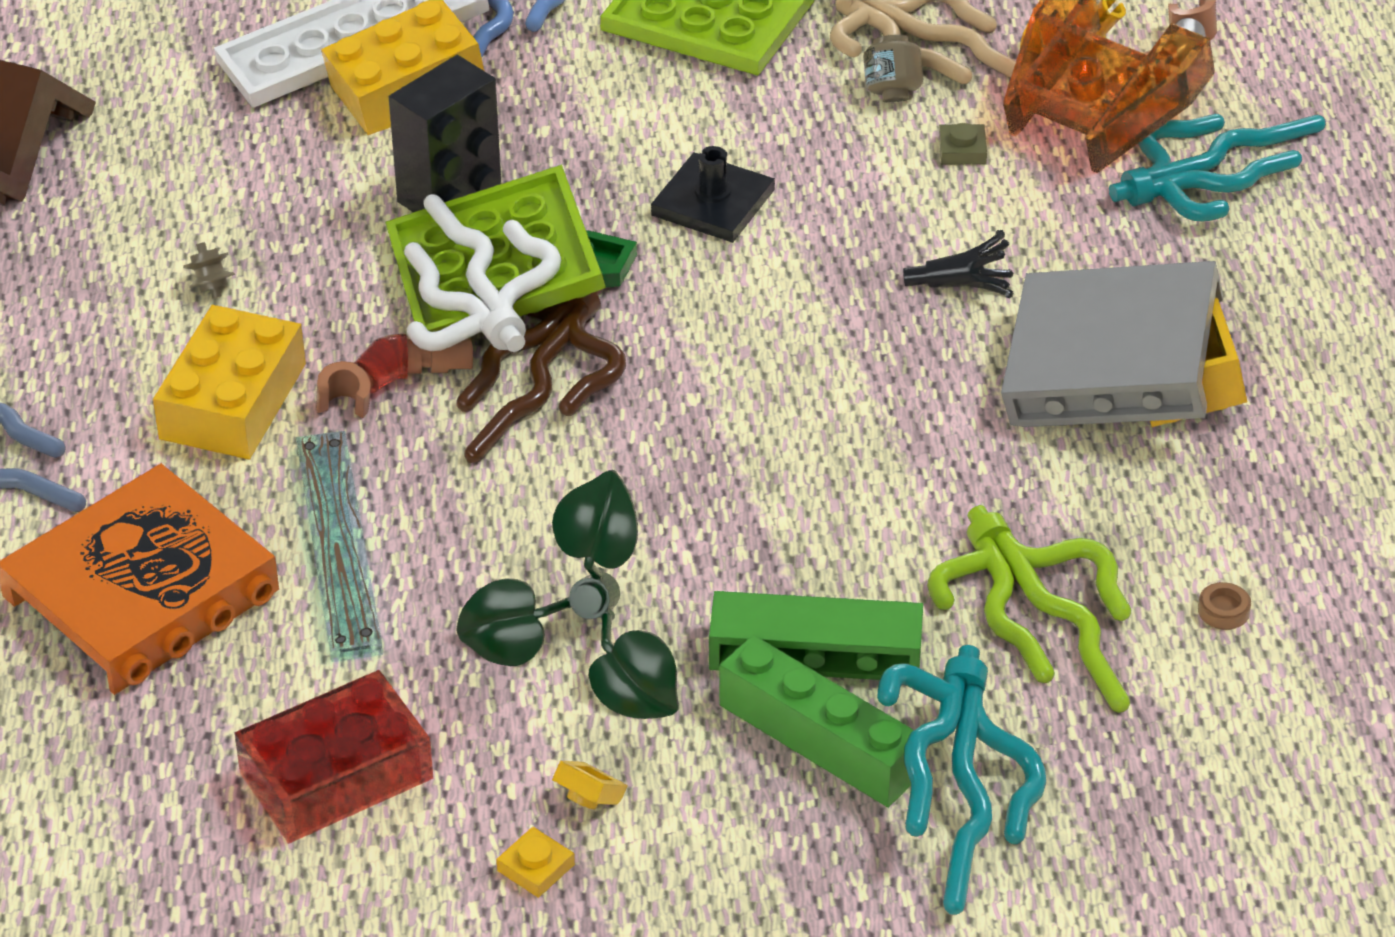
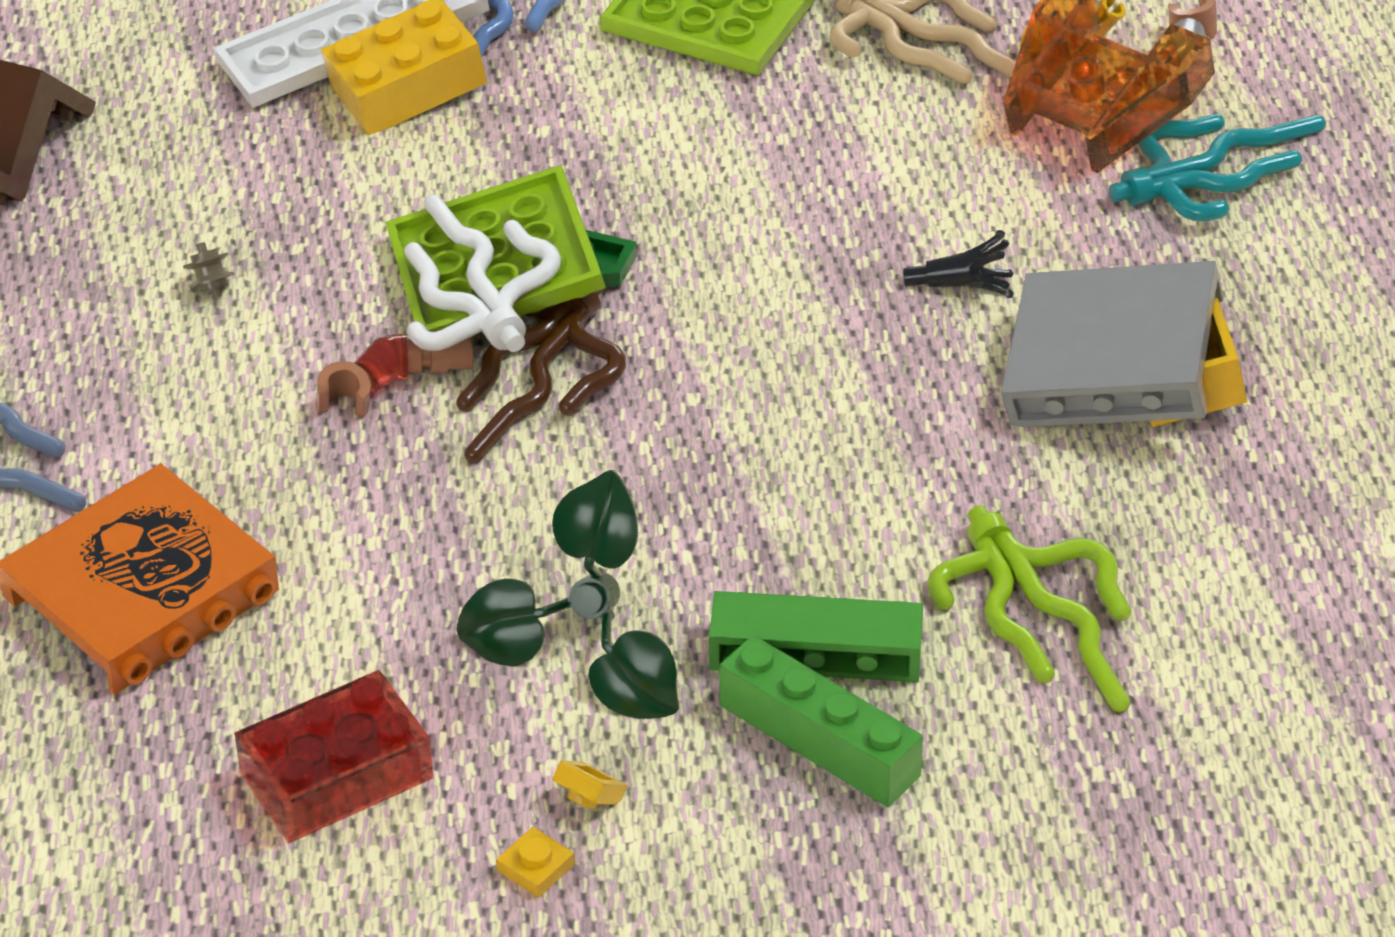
(229, 381): yellow brick -> none
(339, 547): clear light blue tile -> none
(445, 134): black brick -> none
(713, 195): black tile -> none
(893, 67): dark tan head -> none
(962, 144): olive plate -> none
(963, 710): teal plant -> none
(1224, 605): medium nougat tile -> none

